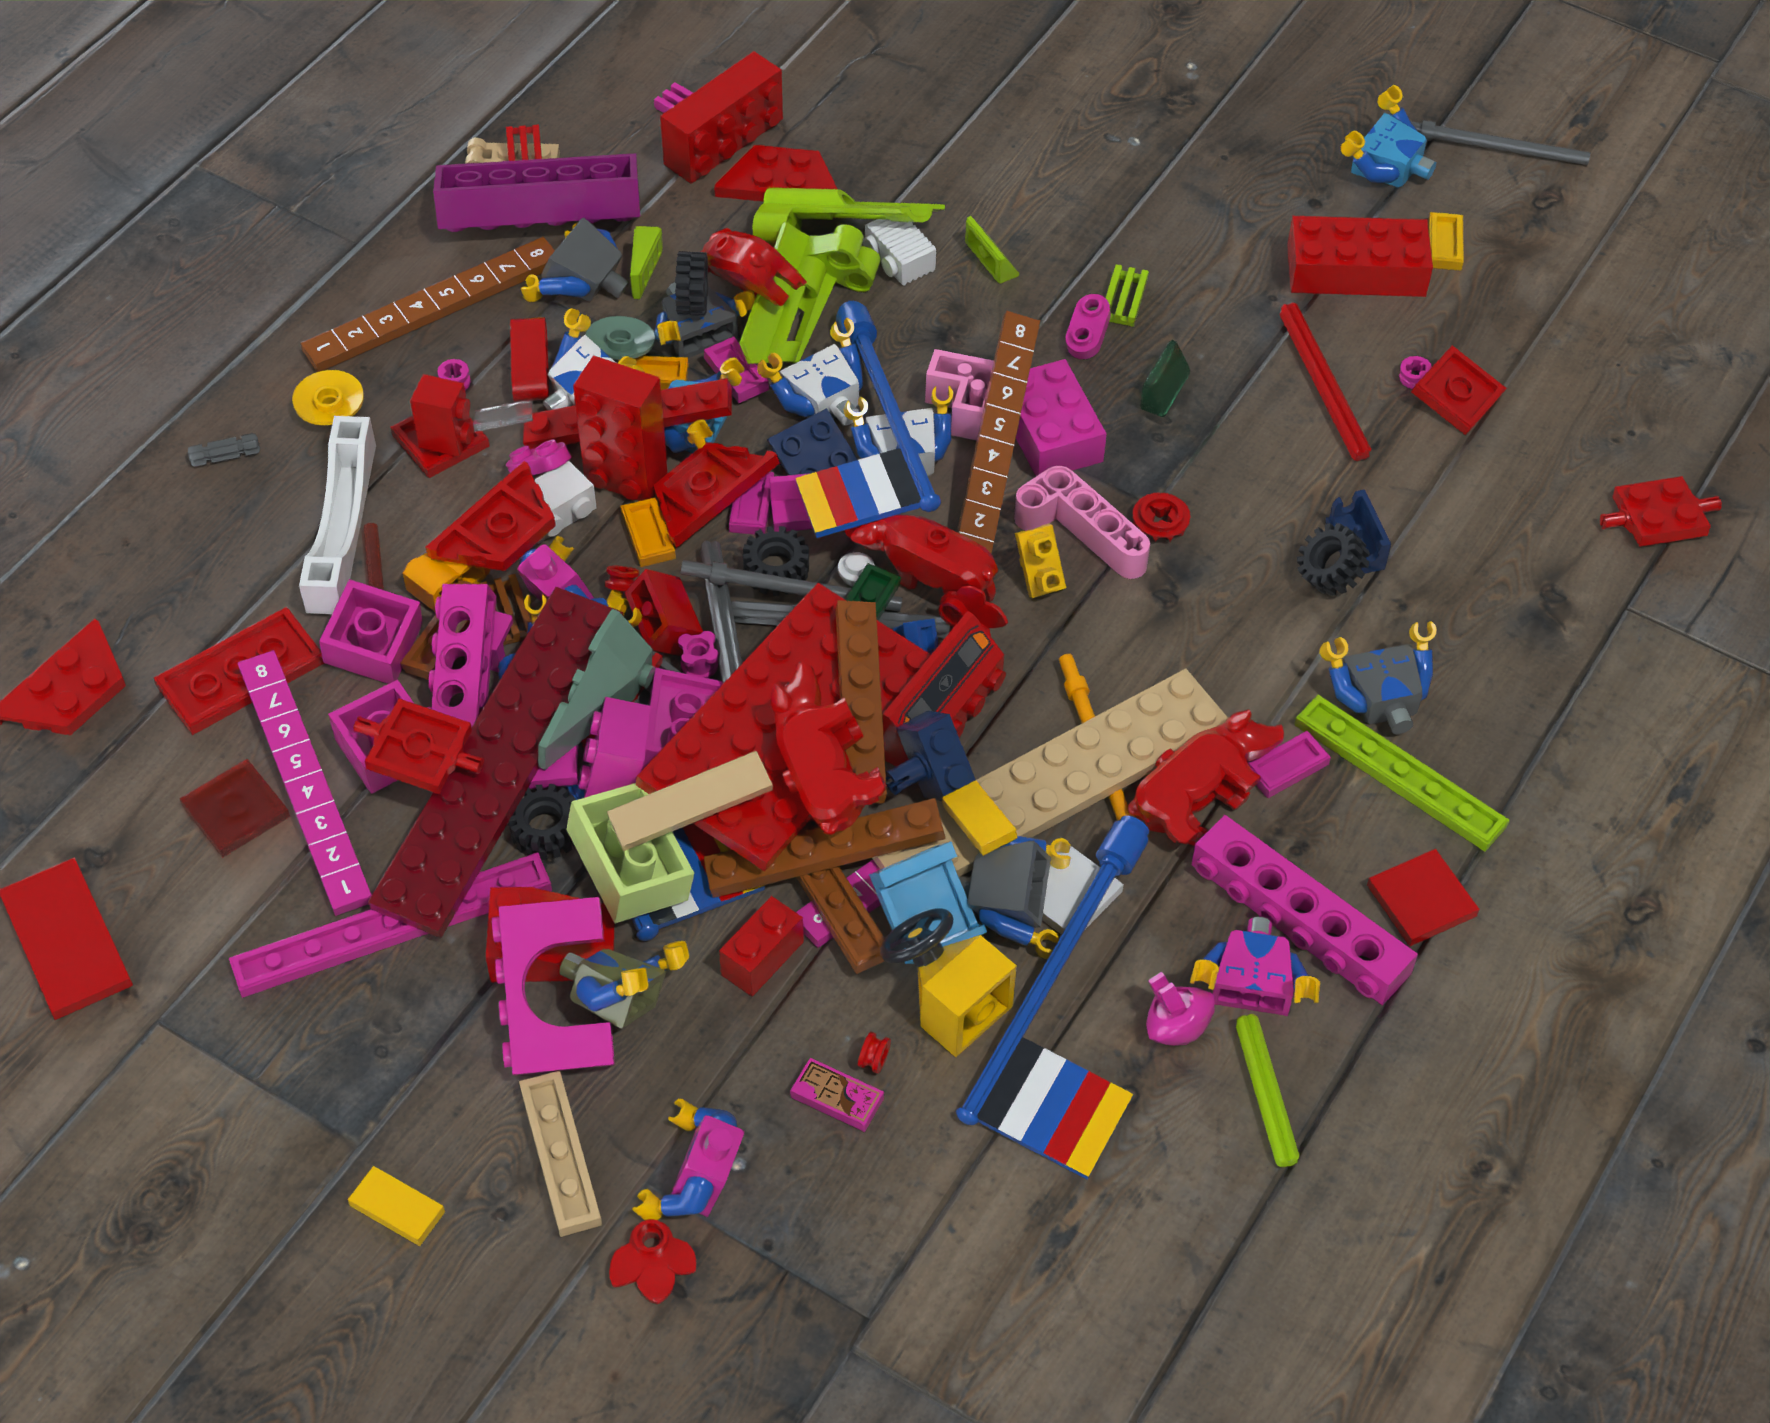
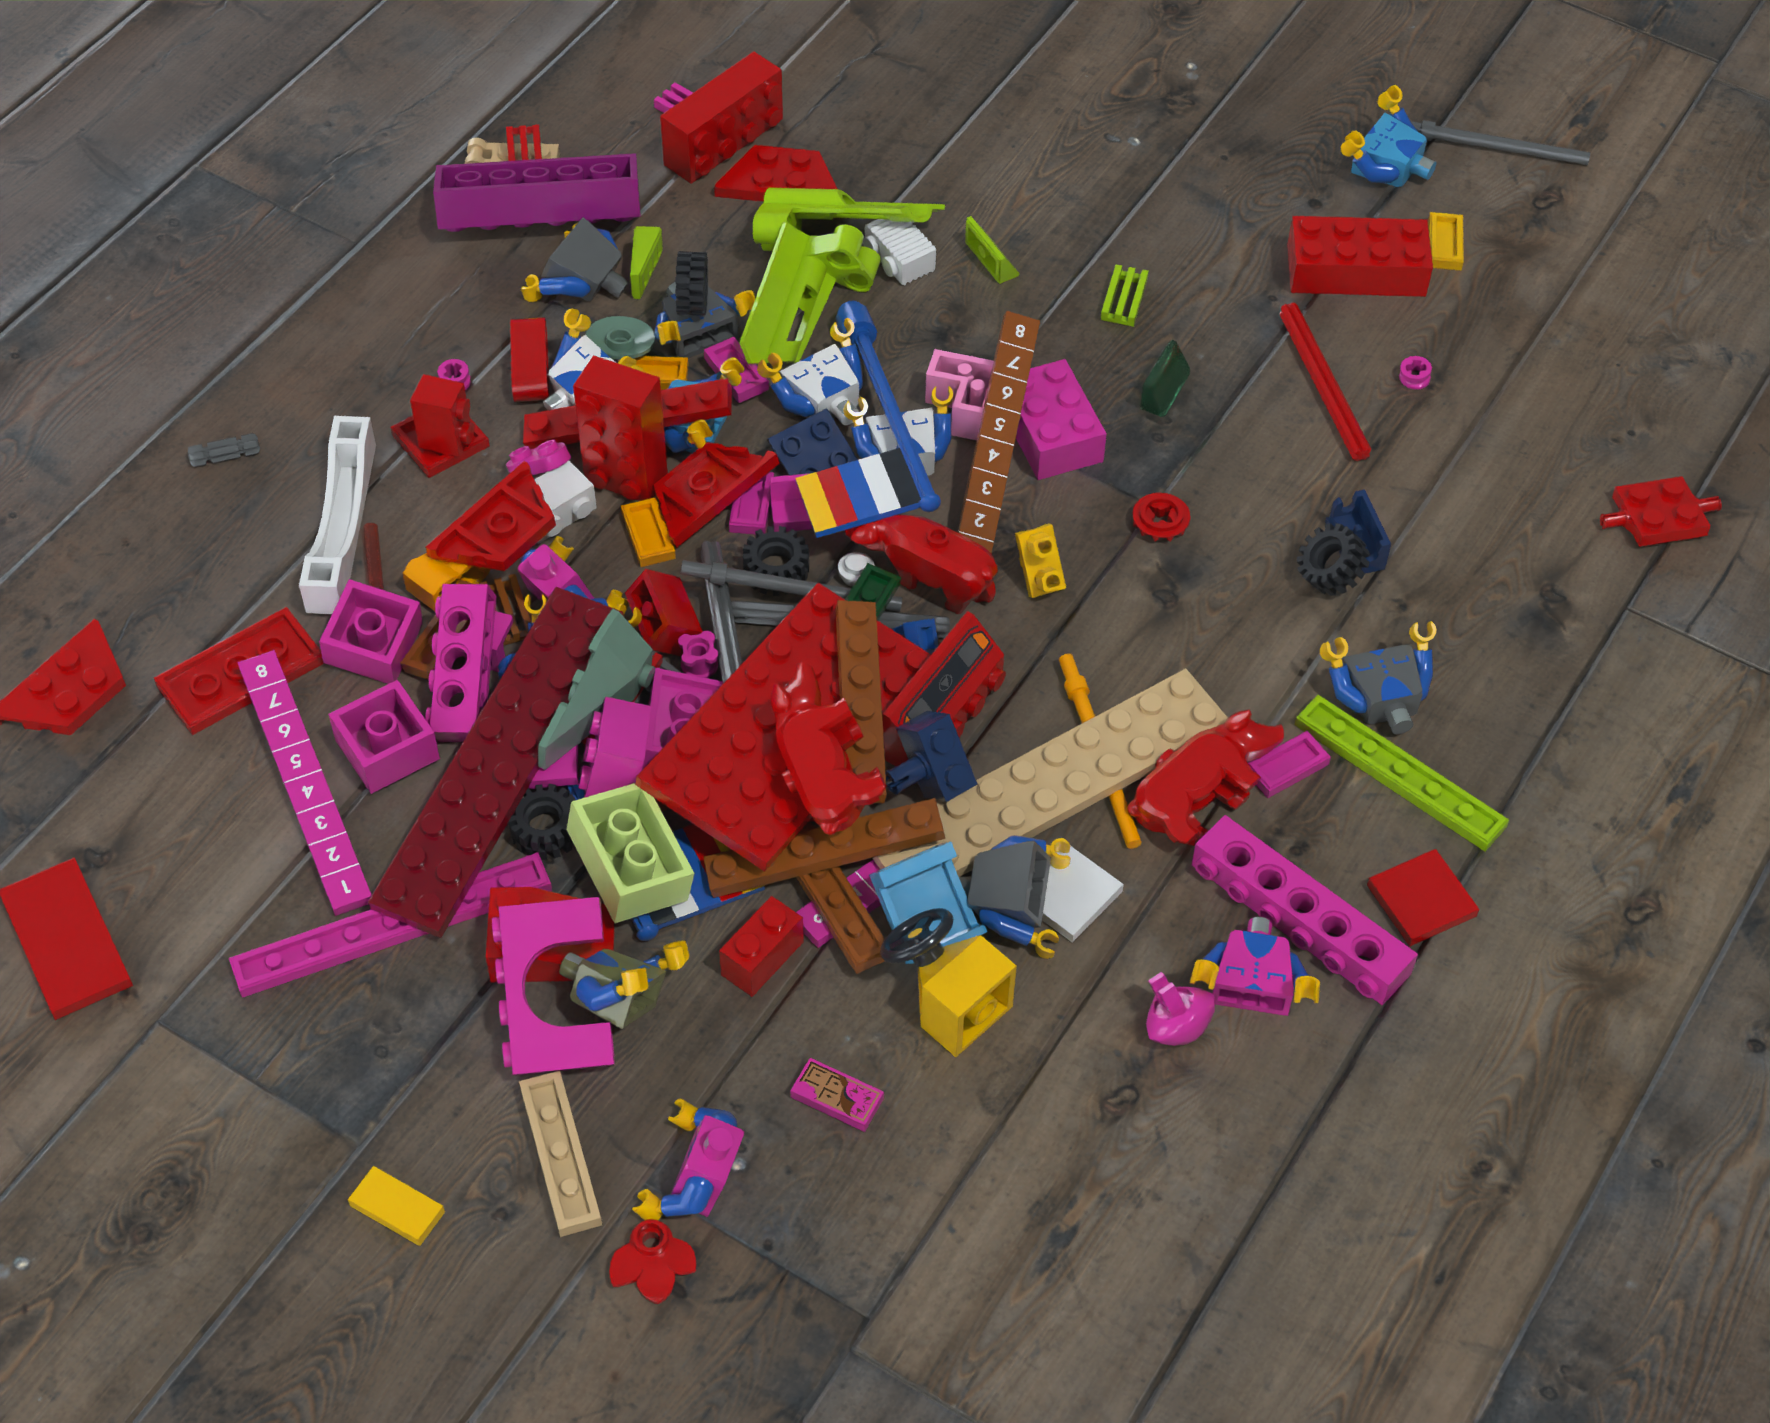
(234, 807): clear red tile -> none
(327, 395): yellow dish -> none
(418, 745): red plate -> none
(427, 305): dark orange tile -> none
(503, 415): clear piece -> none
(620, 577): red bush -> none
(689, 800): tan tile -> none
(750, 264): red animal -> none
(874, 1052): red bush -> none
(969, 598): red plate -> none
(979, 817): yellow tile -> none
(1036, 1093): flag -> none
(1086, 514): bright pink beam -> none
(1088, 323): dark pink plate -> none
(1267, 1091): lime axle -> none
(1458, 390): red tile -> none

